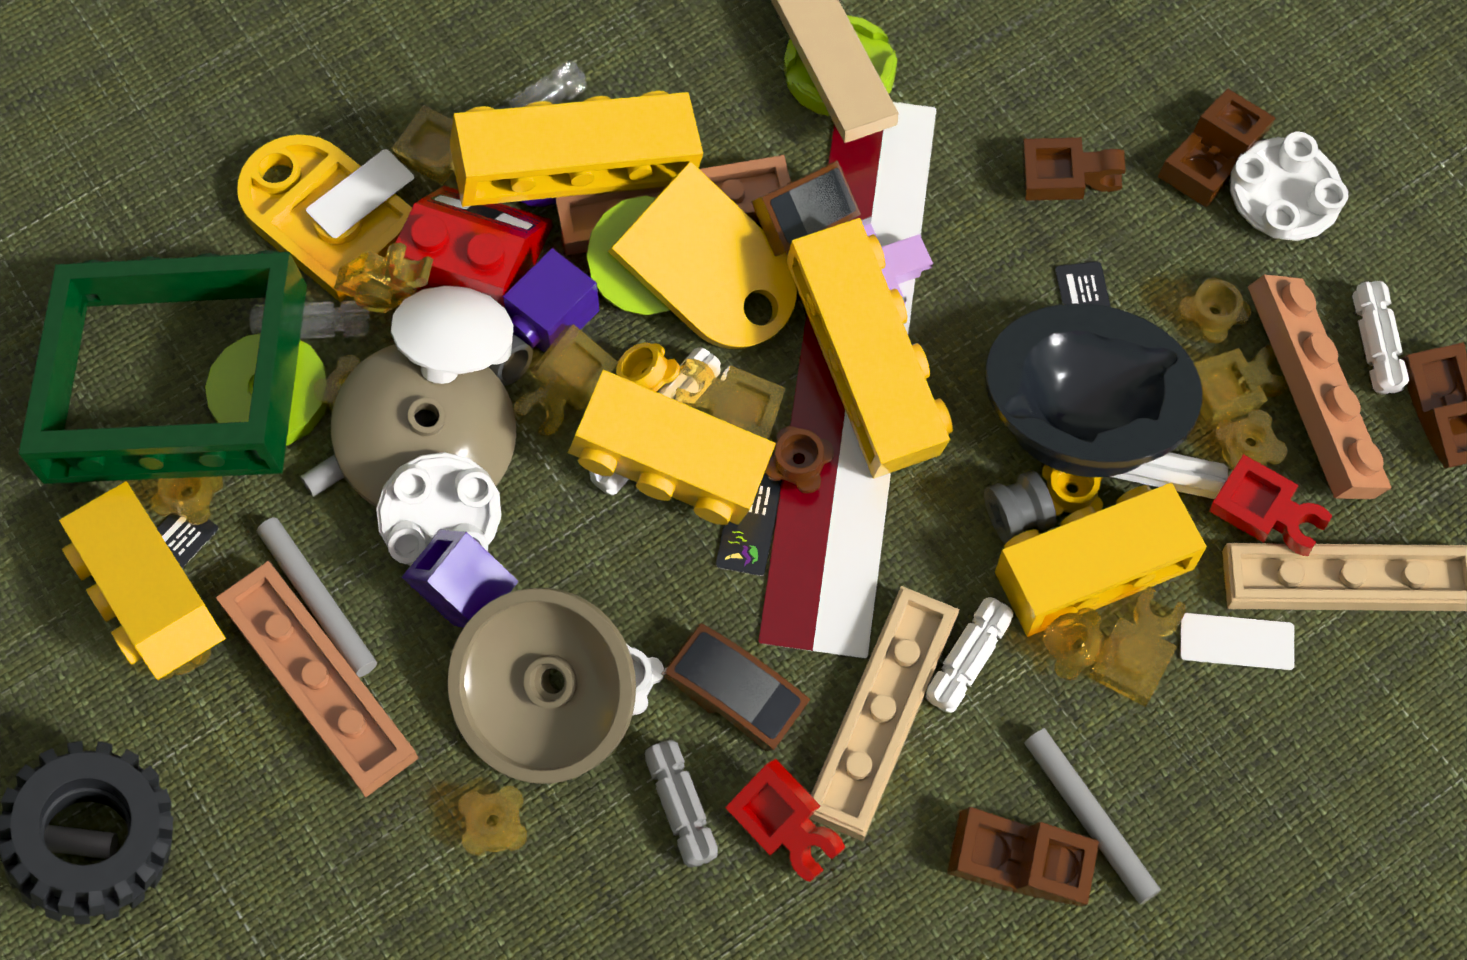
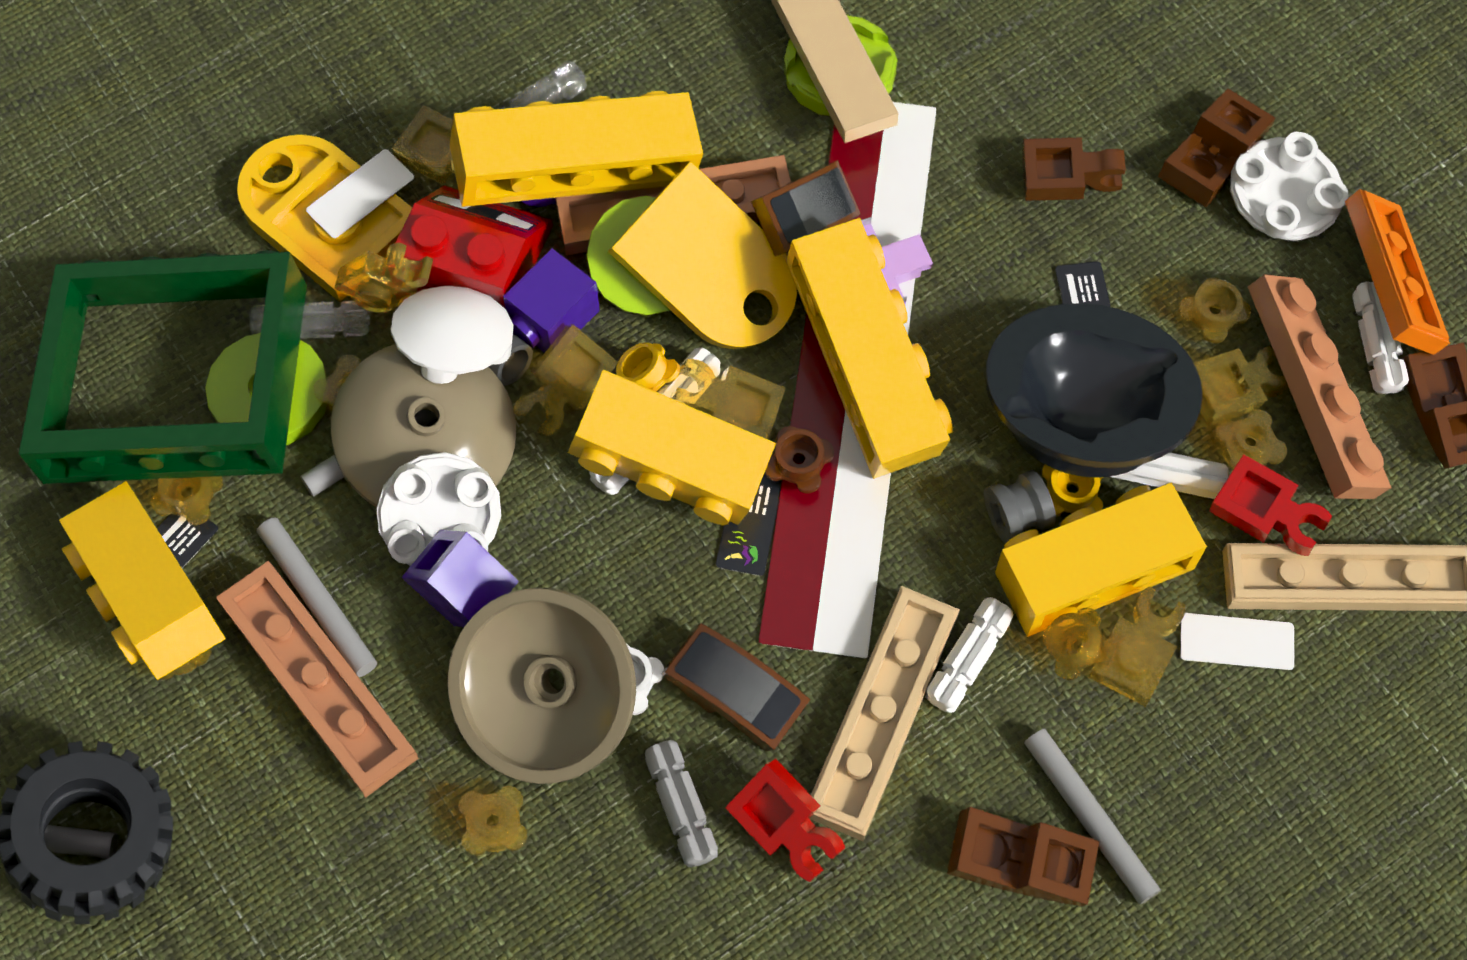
(1397, 272): none -> orange tile

